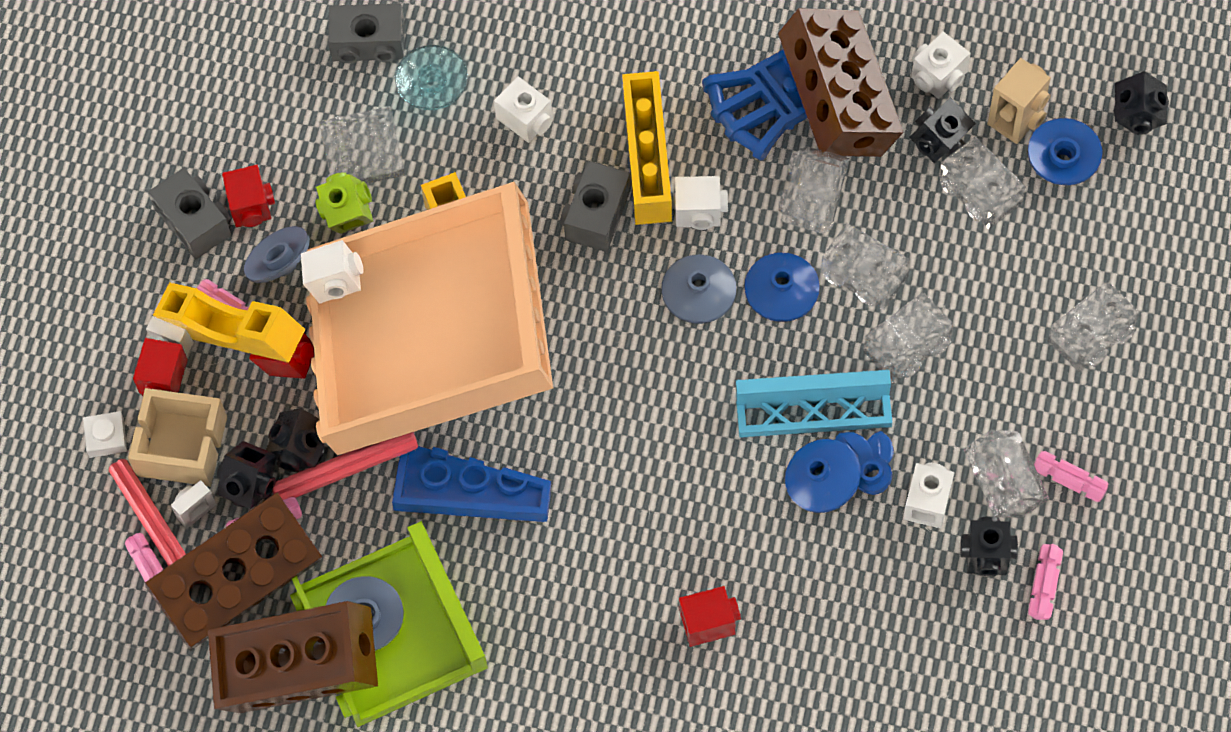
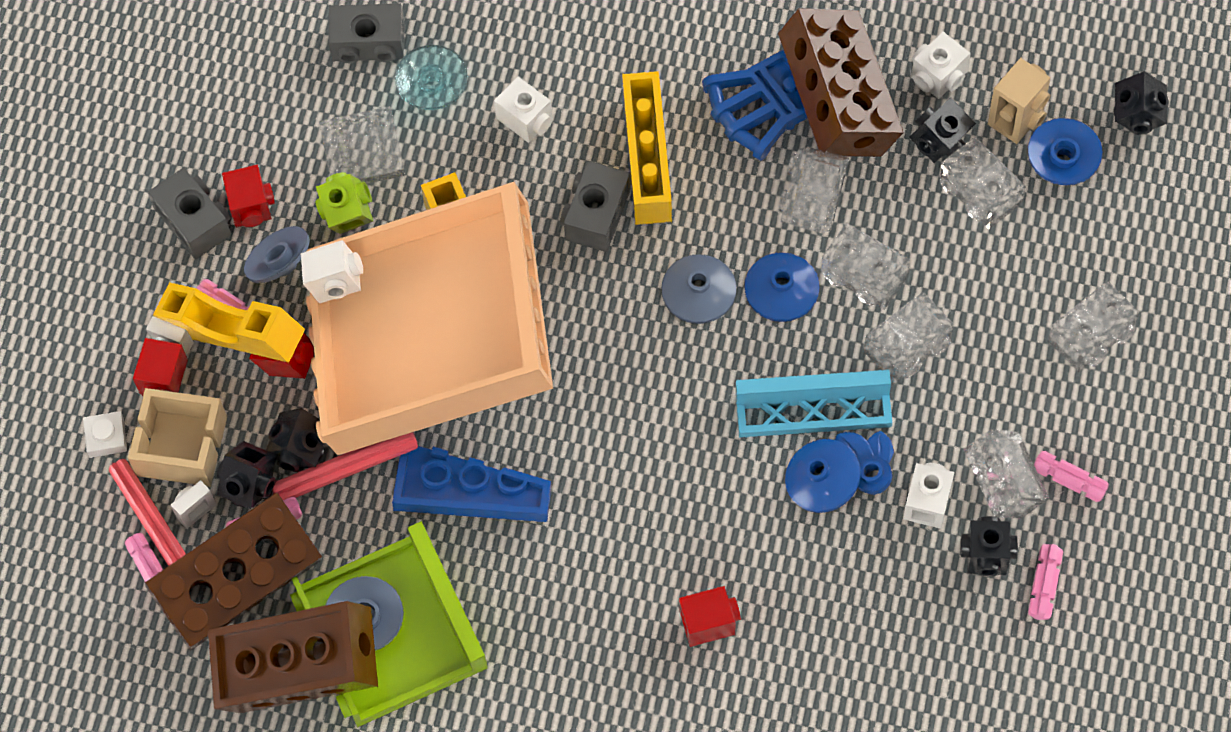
(699, 202): white brick -> none

